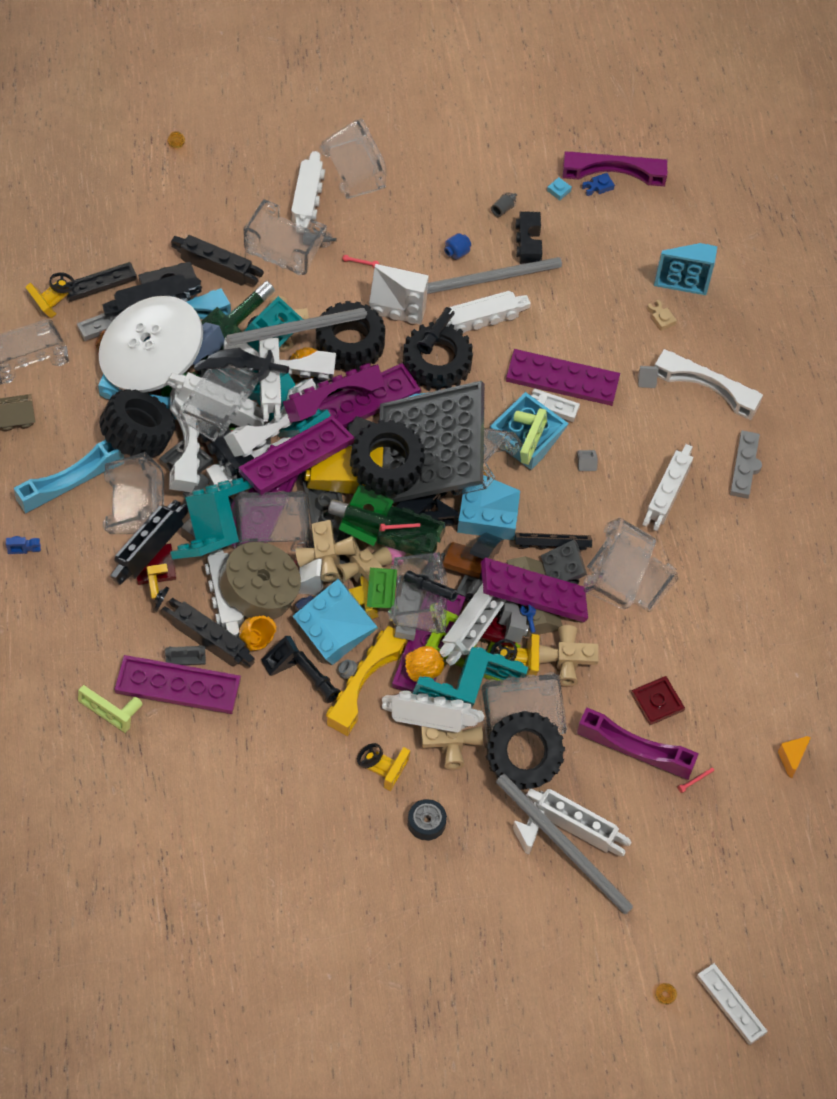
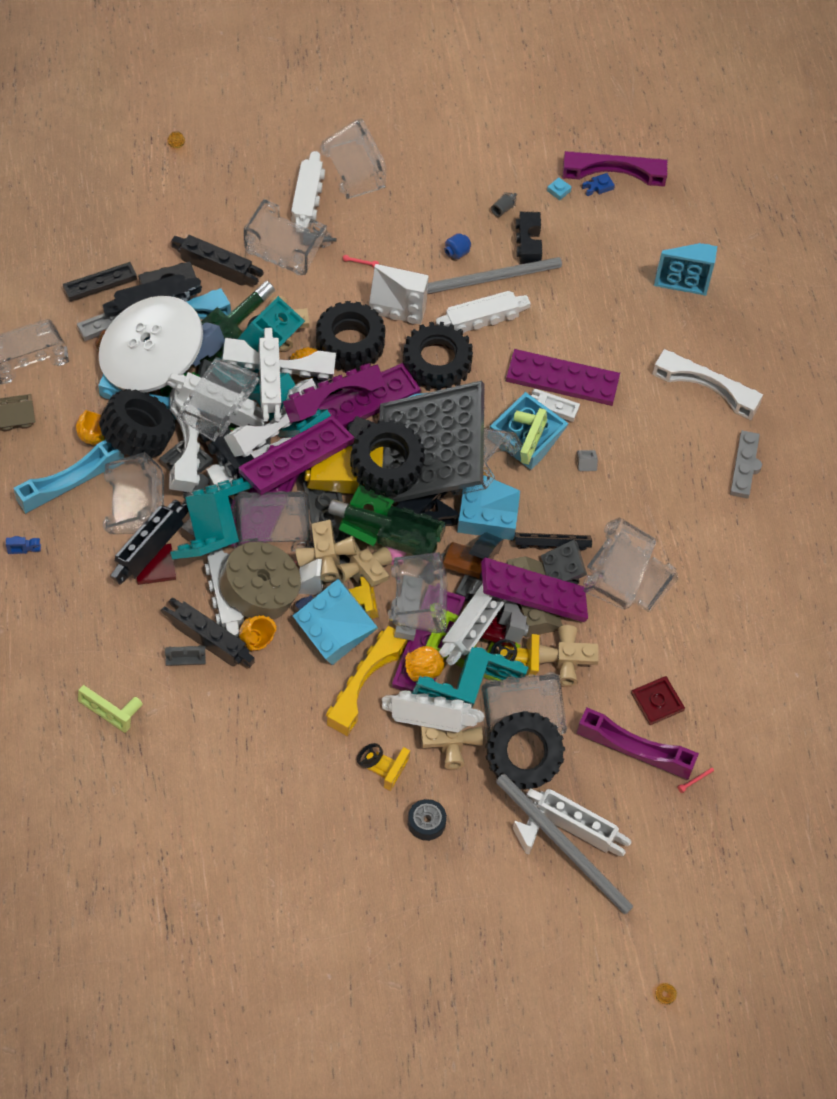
(53, 294): yellow piece -> none
(89, 429): none -> light orange hair
(158, 596): yellow piece -> none
(178, 684): magenta plate -> none
(242, 359): black sword -> none
(280, 656): black slope -> none
(296, 326): light grey axle -> none
(321, 682): black pin -> none
(347, 669): light grey plate -> none
(381, 587): bright green plate -> none
(383, 526): coral piece -> none
(424, 583): black pin -> none
(432, 335): black pin -> none
(532, 611): blue hand -> none
(647, 377): light grey slope -> none
(662, 317): tan plate -> none
(669, 487): white hinge -> none
(732, 1004): white plate -> none
(791, 754): light orange slope -> none

